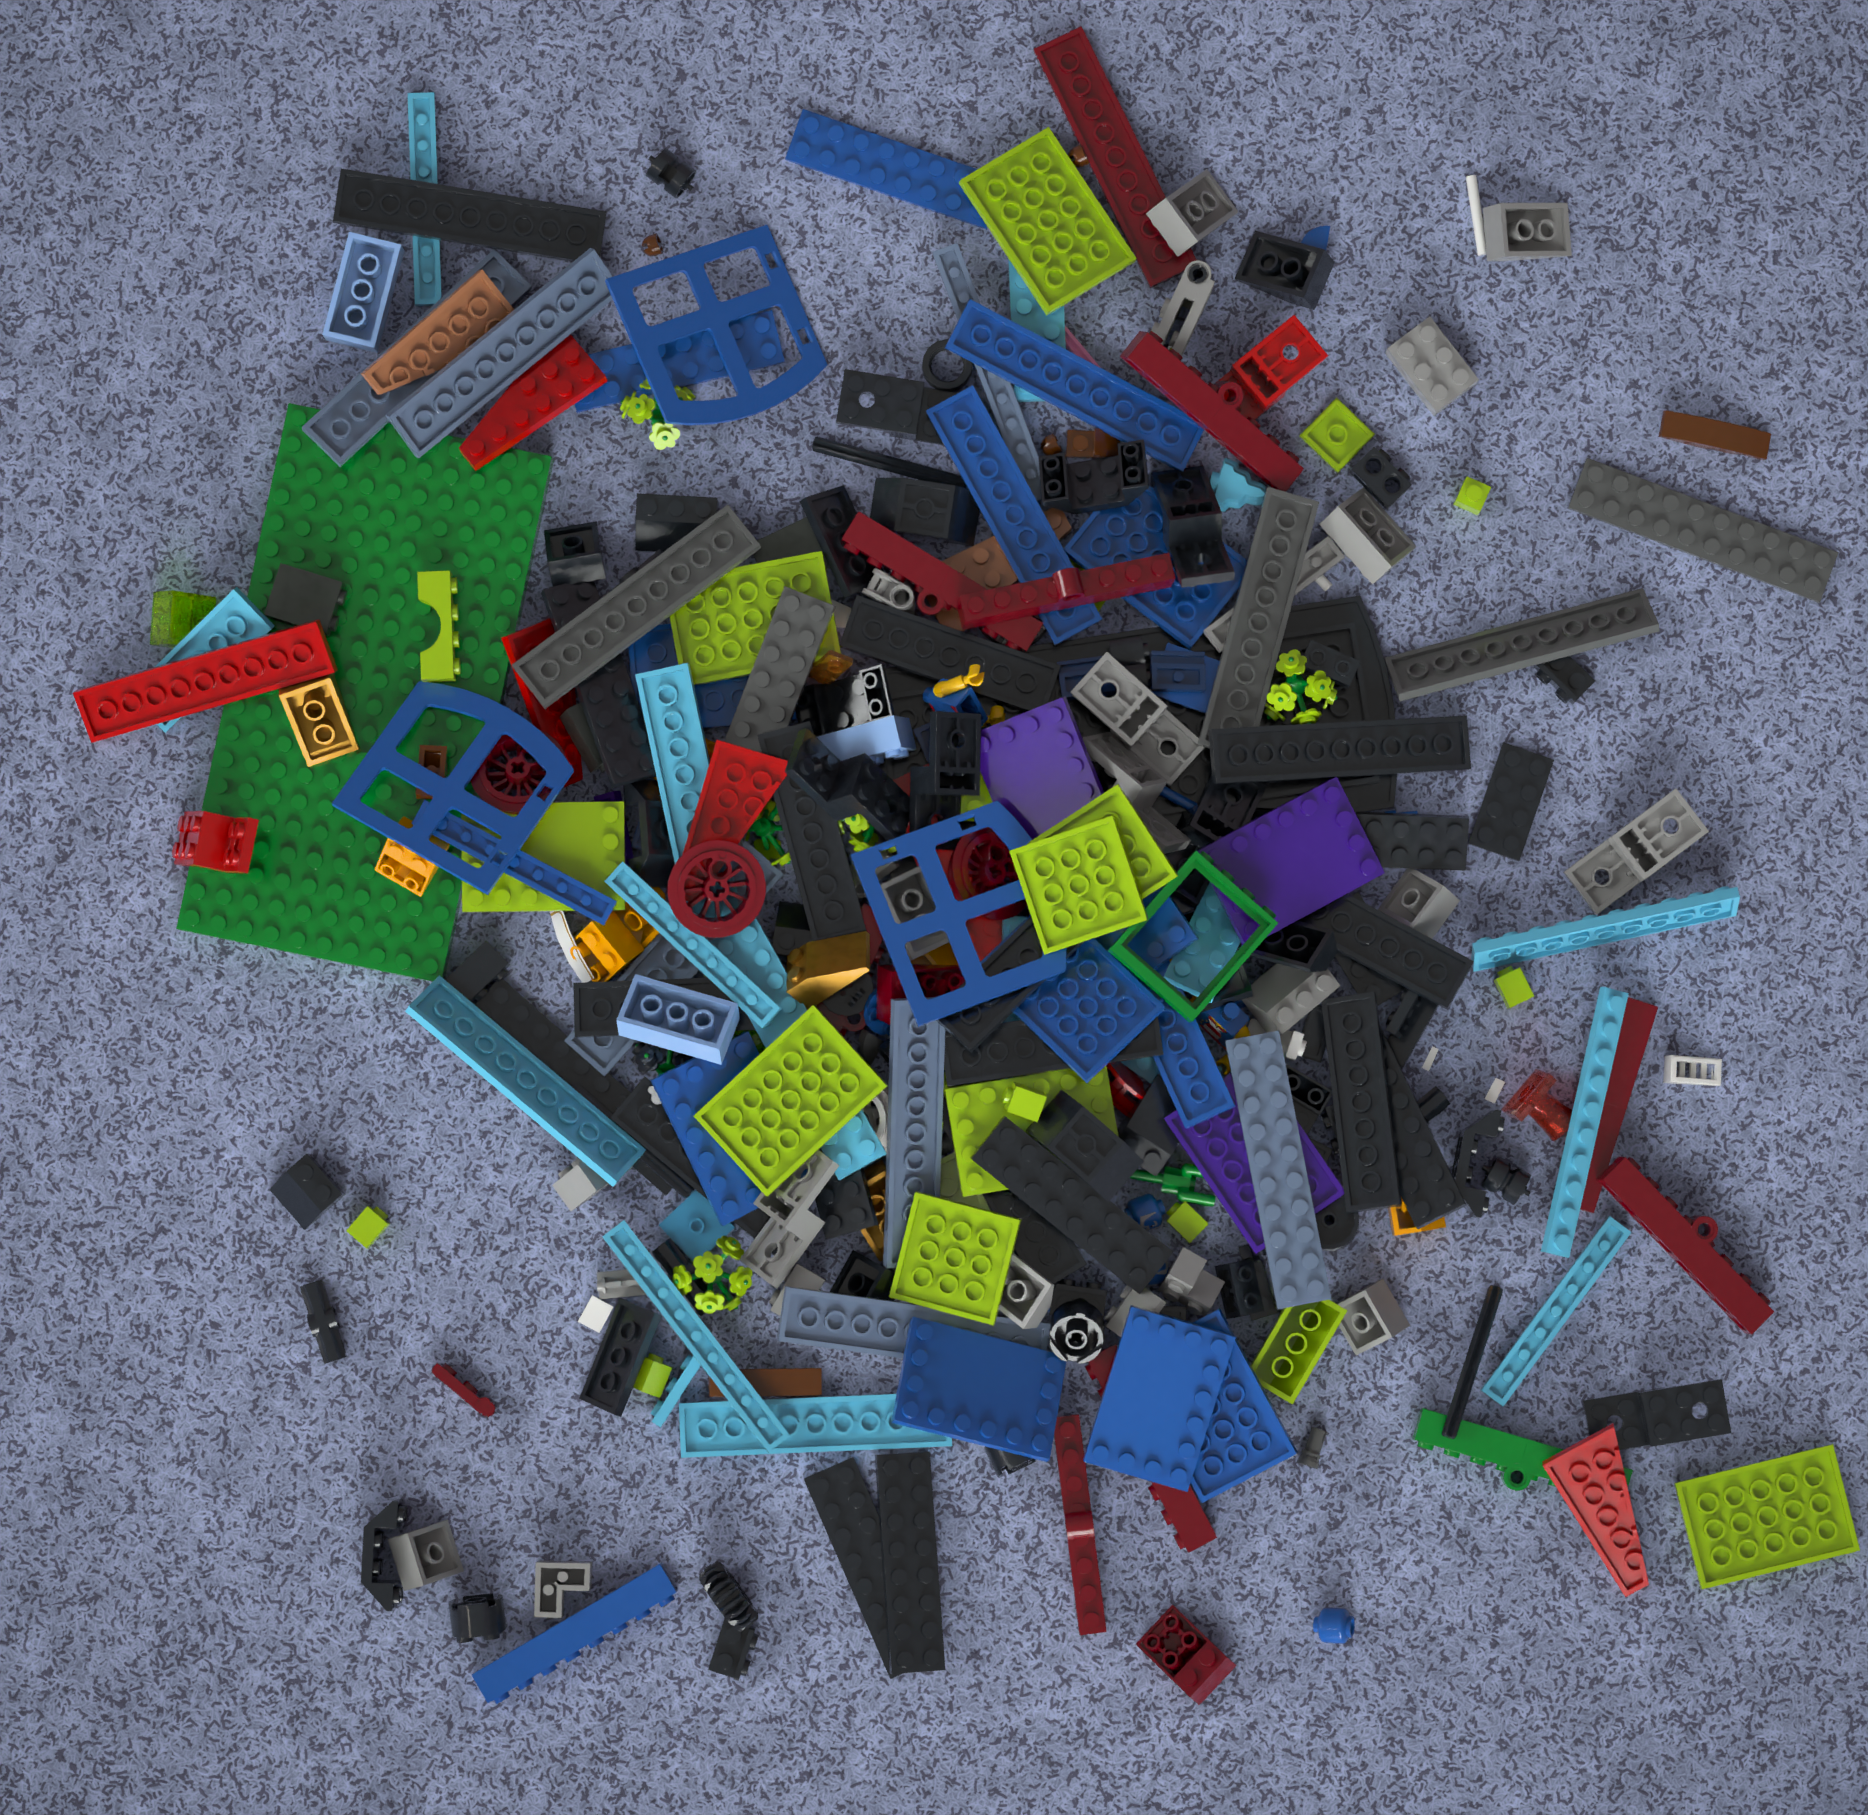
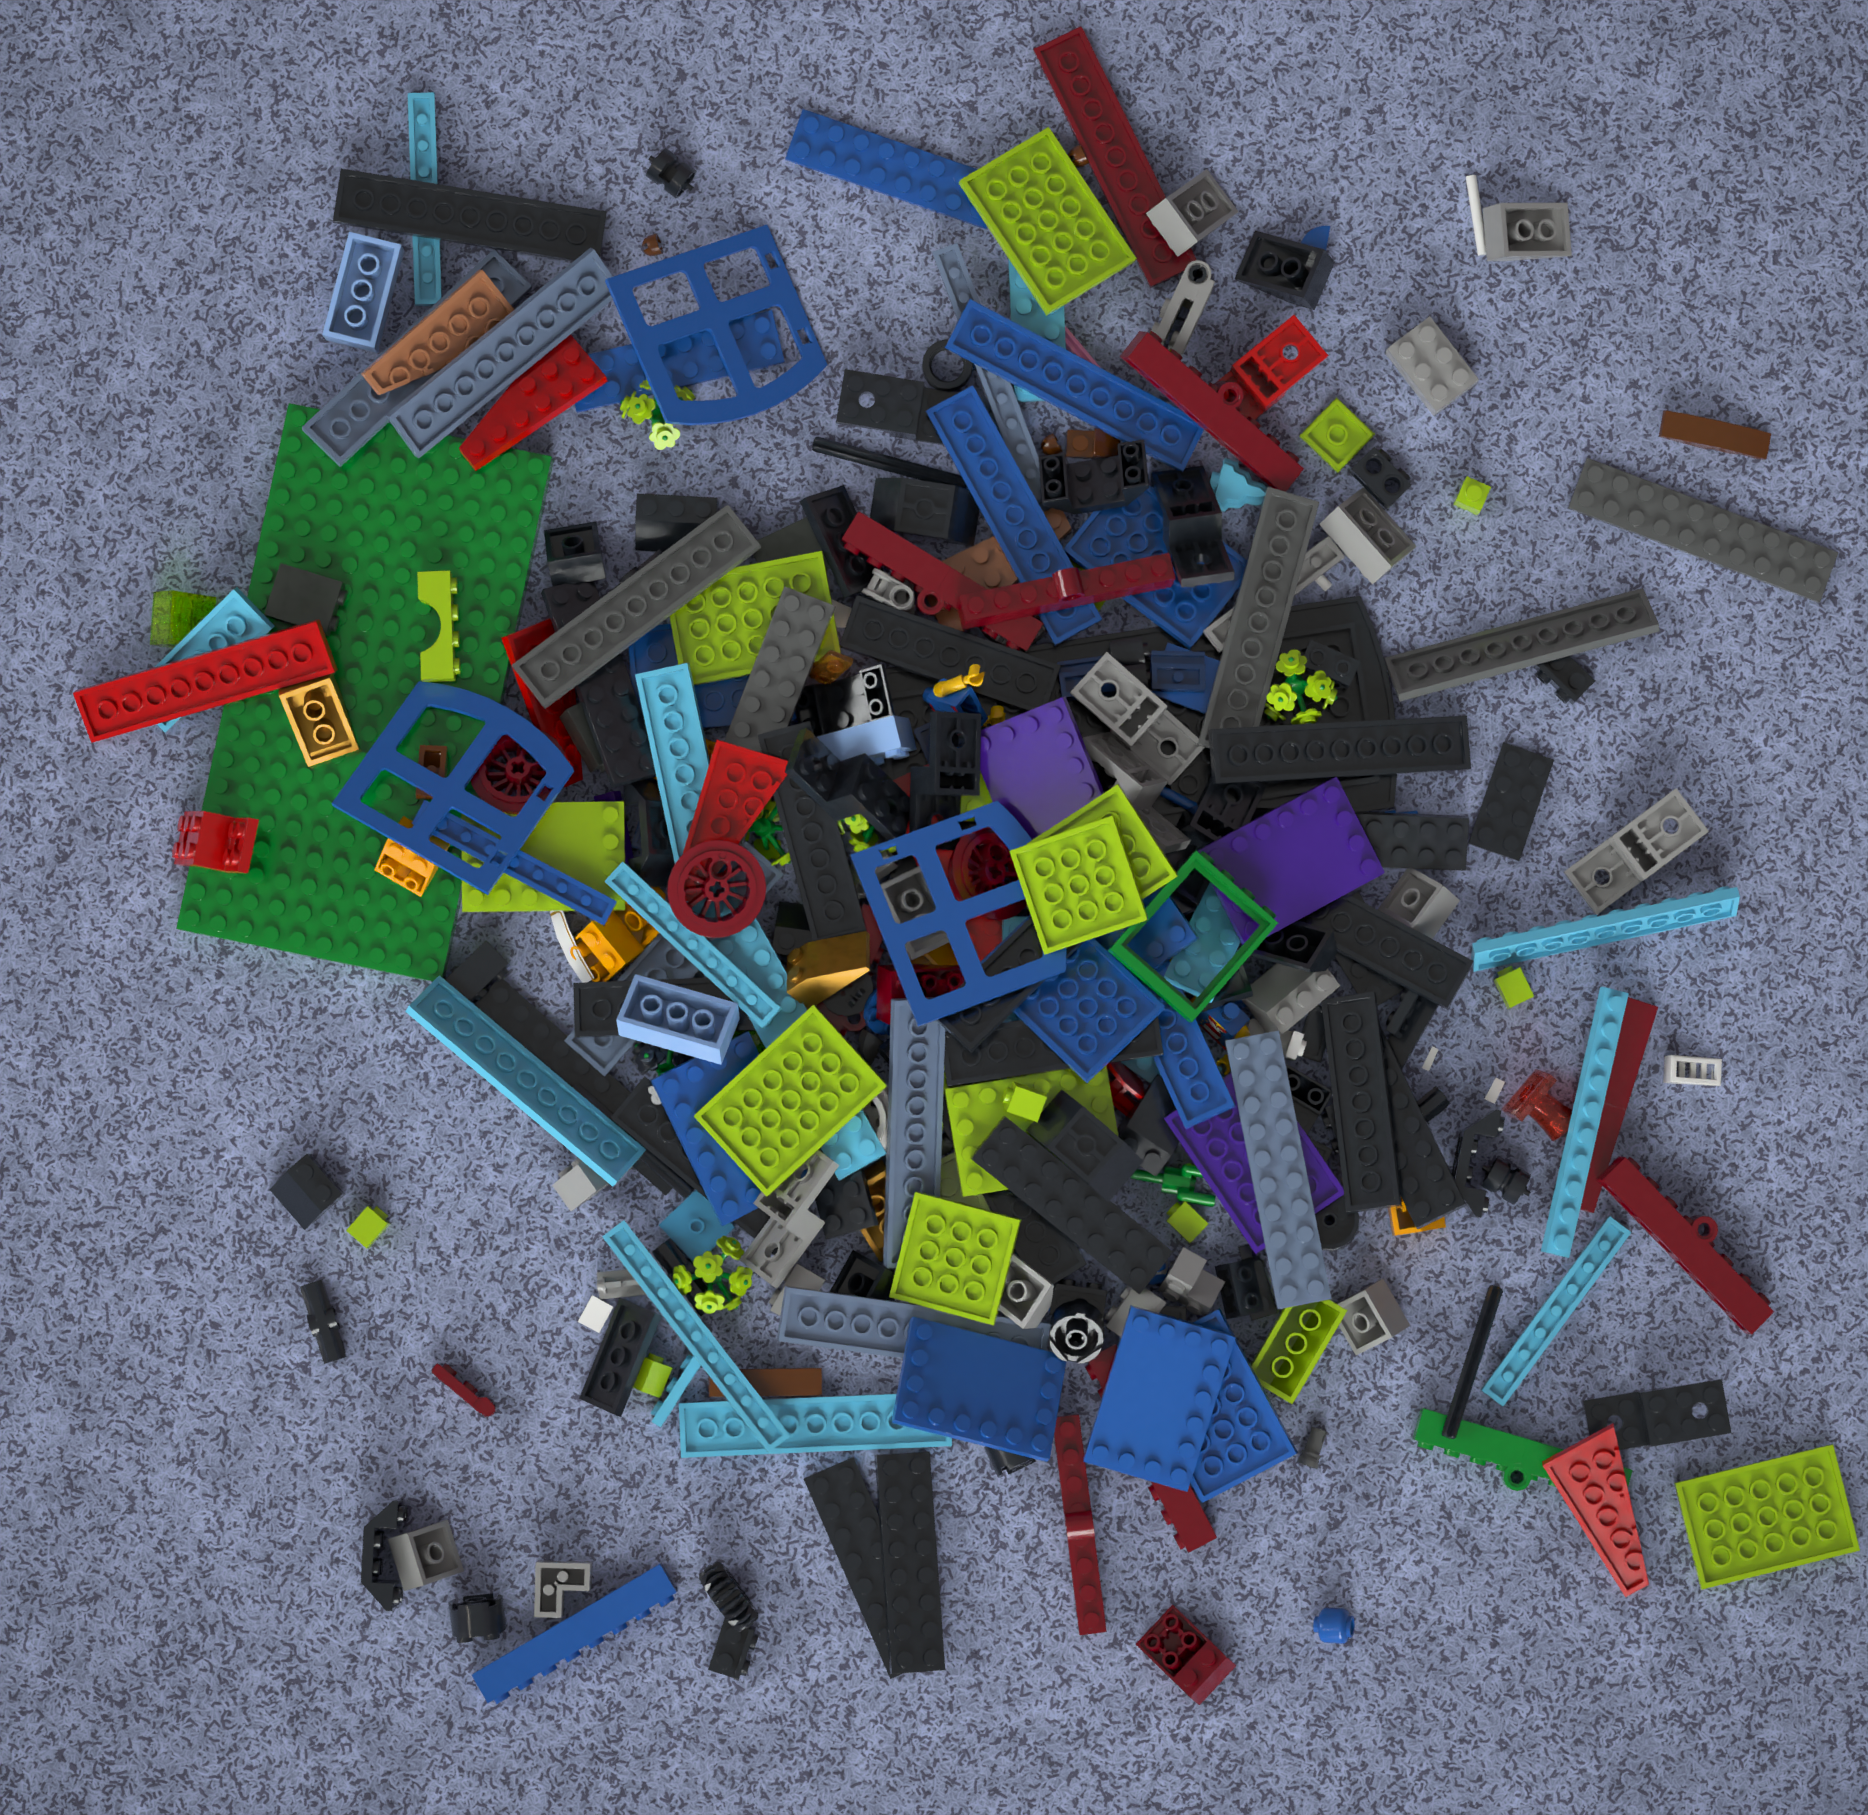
(1146, 1211): blue head -> none

